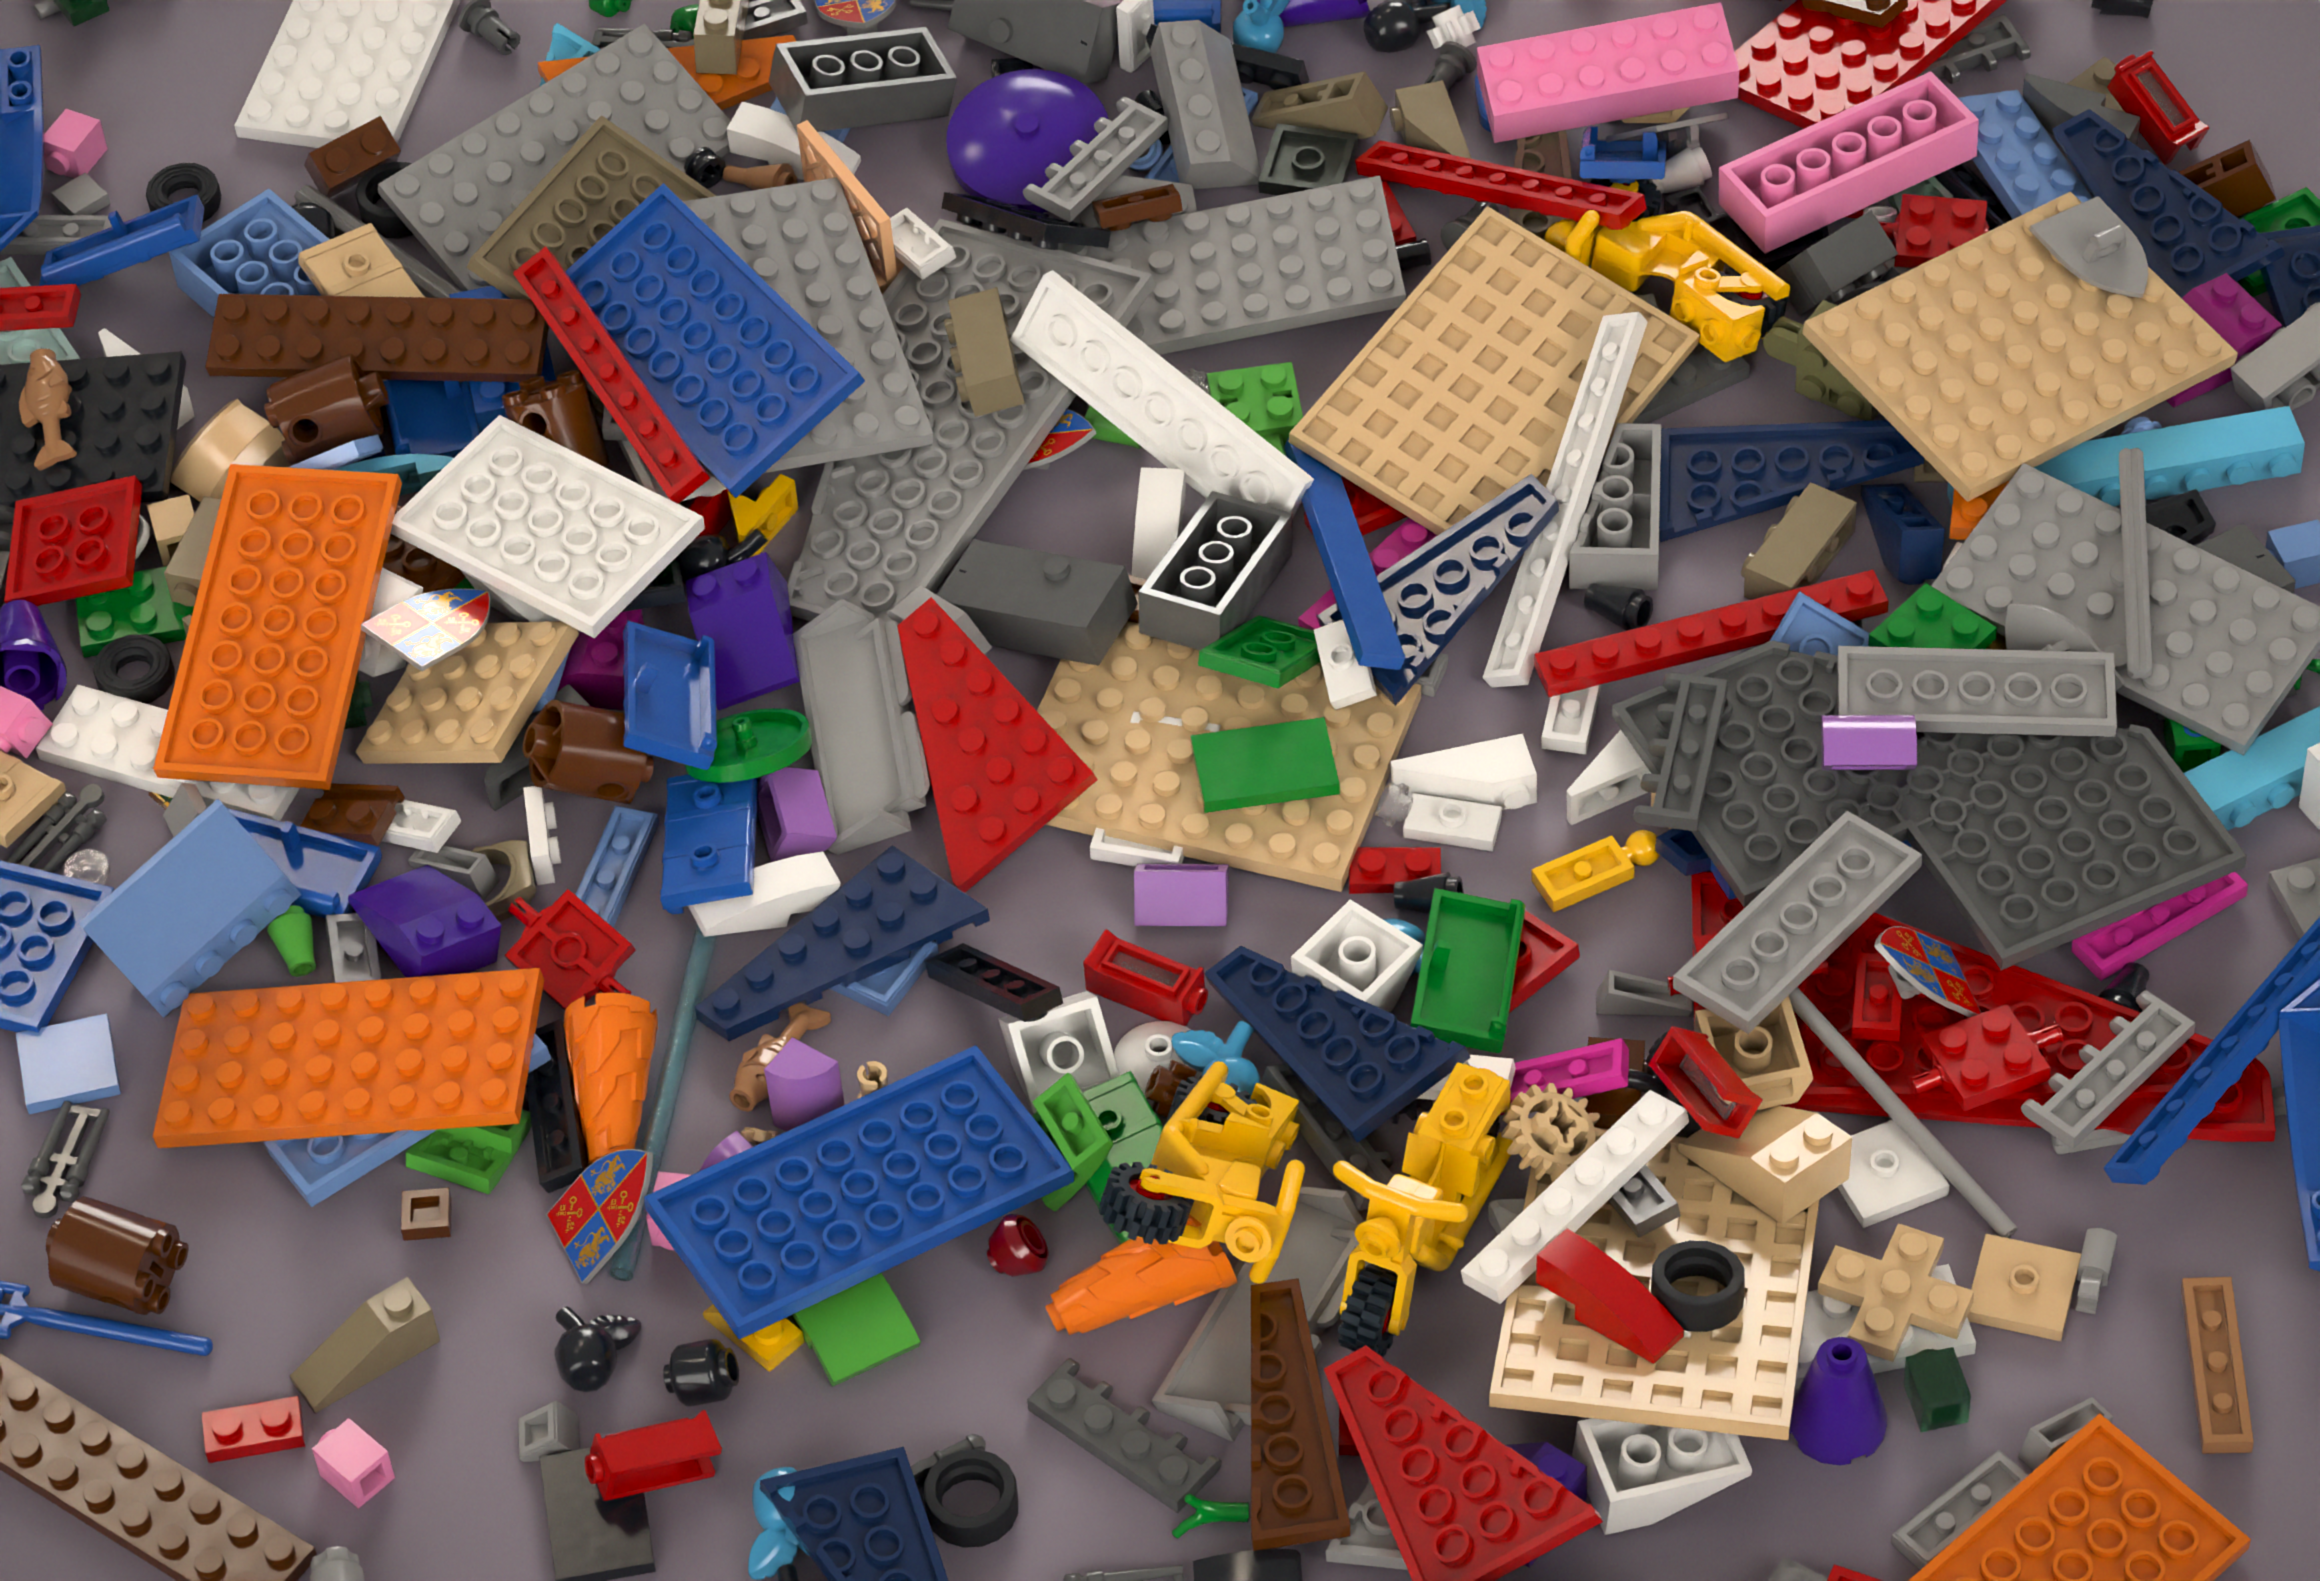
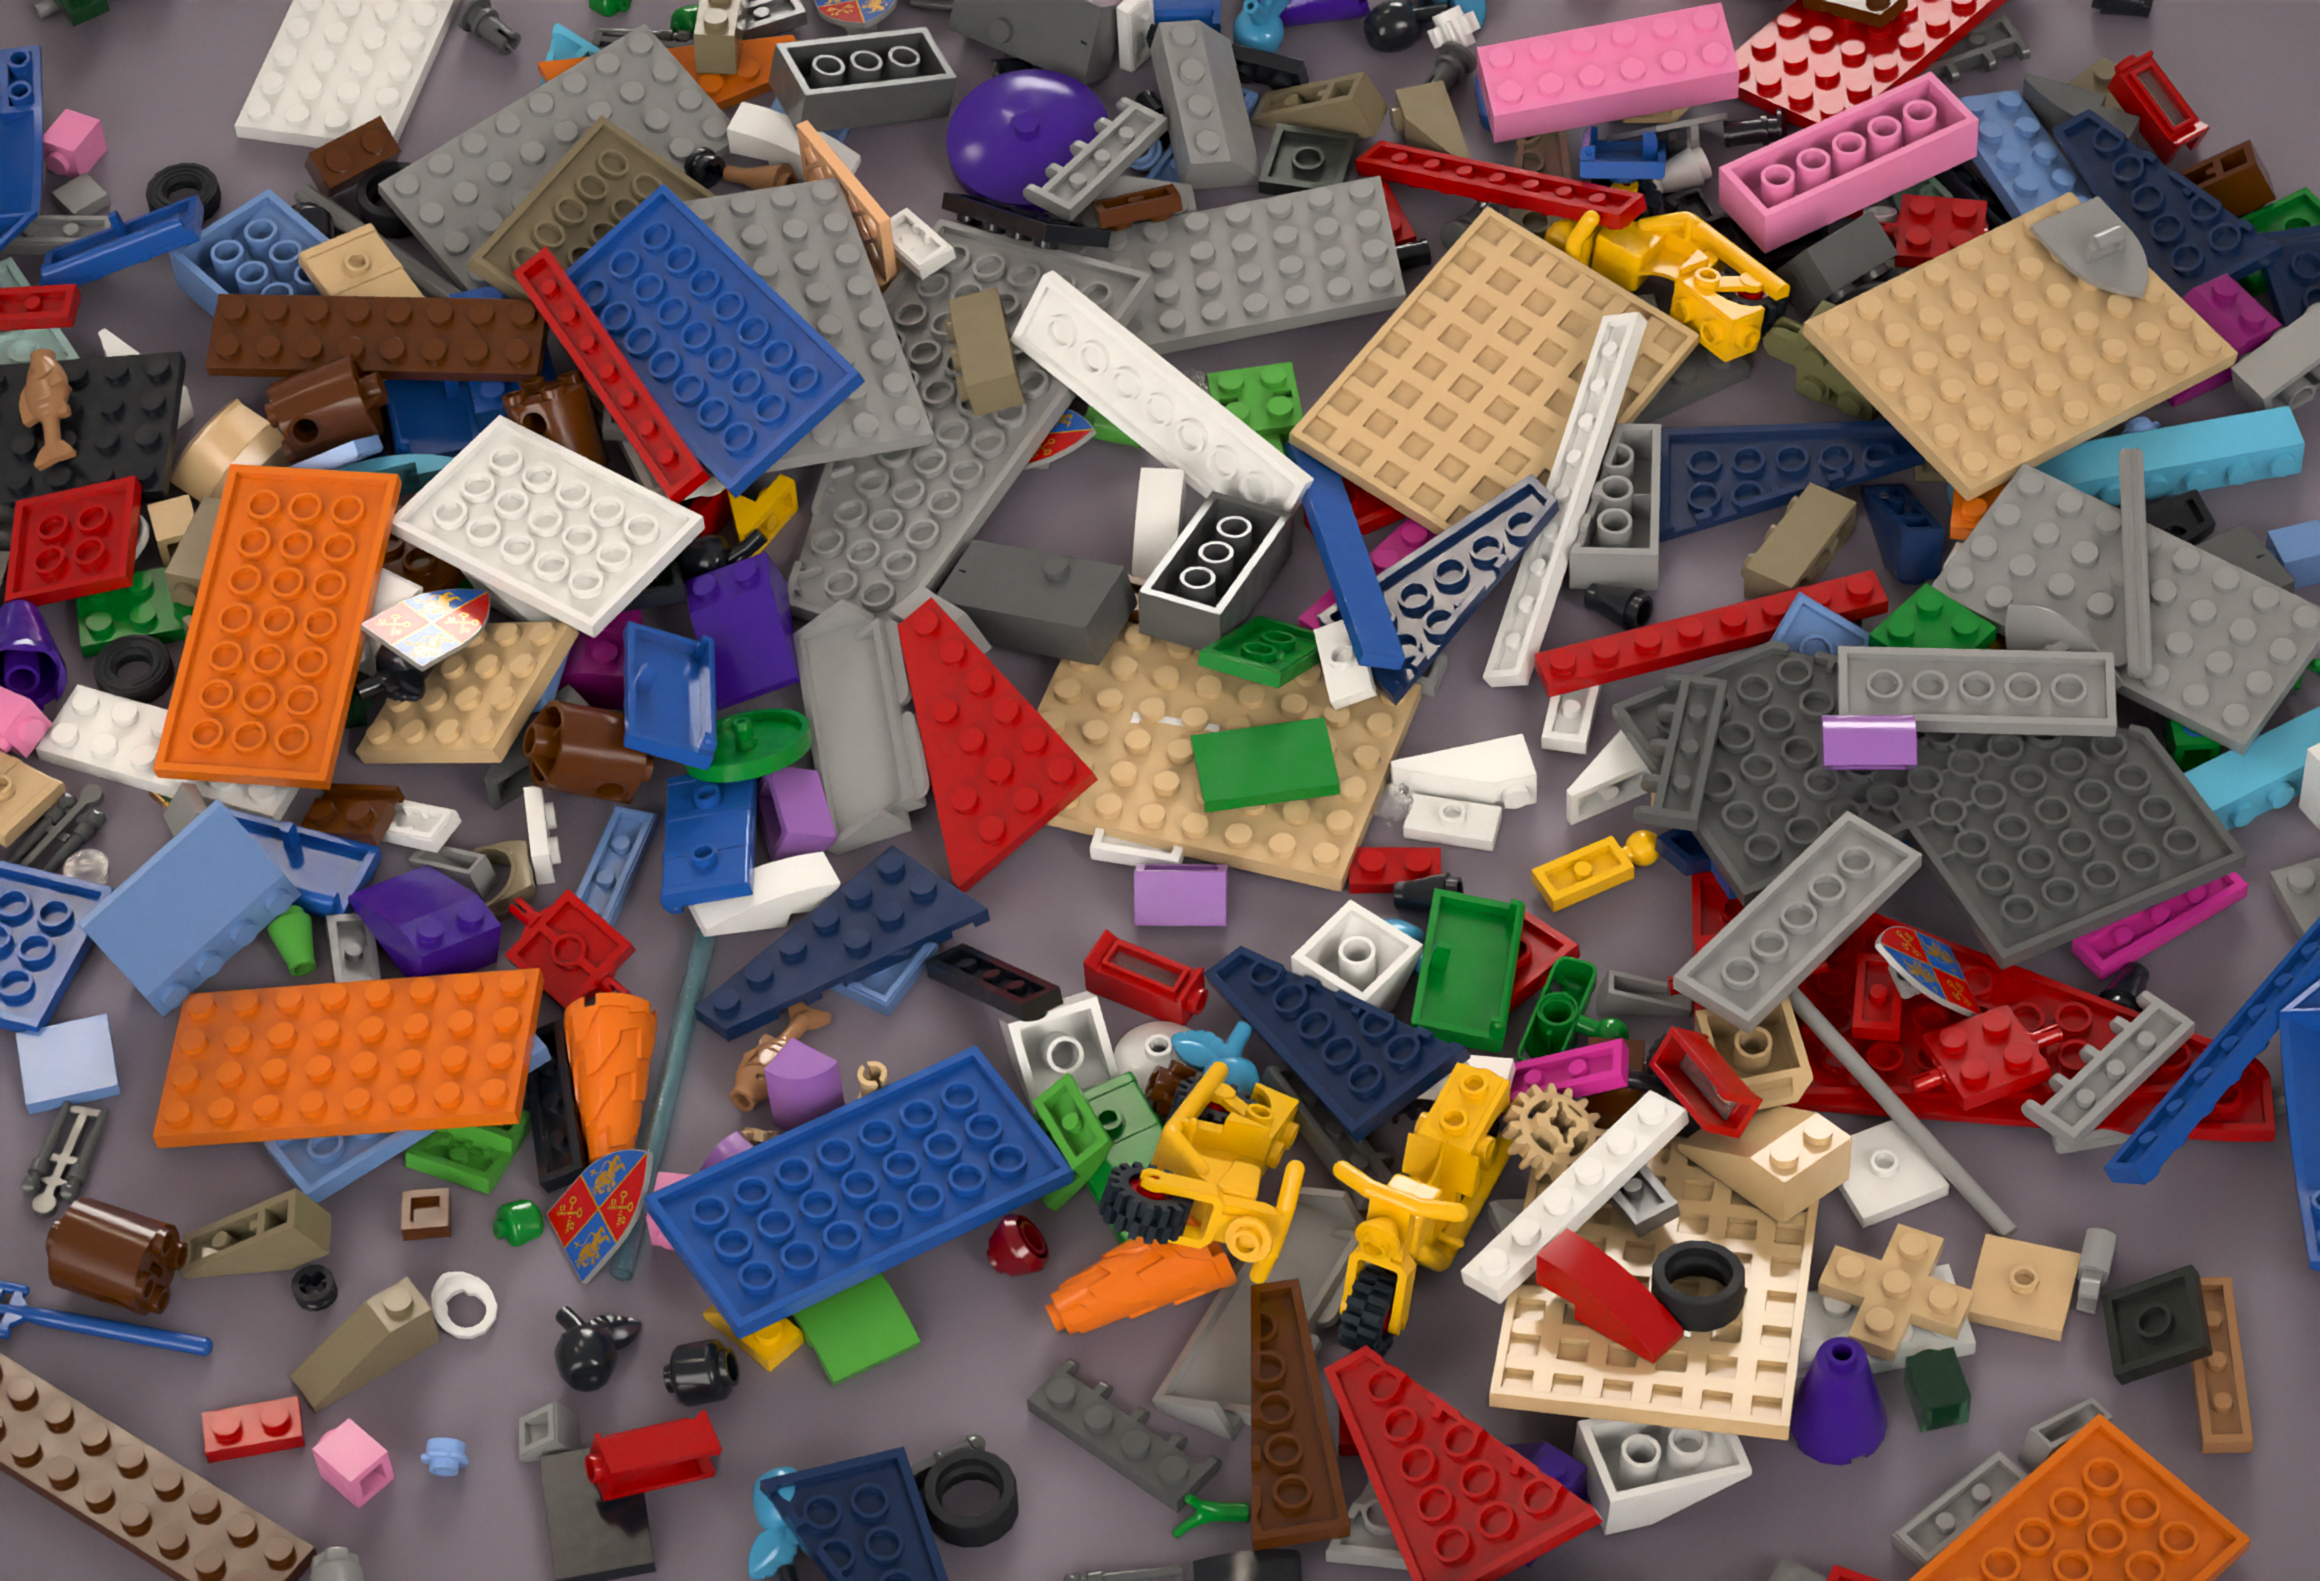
(260, 1239): none -> dark tan slope
(314, 1276): none -> black bush
(395, 676): none -> black piece
(445, 1456): none -> light blue plate
(453, 1283): none -> white piece
(518, 1222): none -> green piece
(1561, 1014): none -> green piece
(1755, 130): none -> black pin
(2156, 1324): none -> pearl dark grey plate

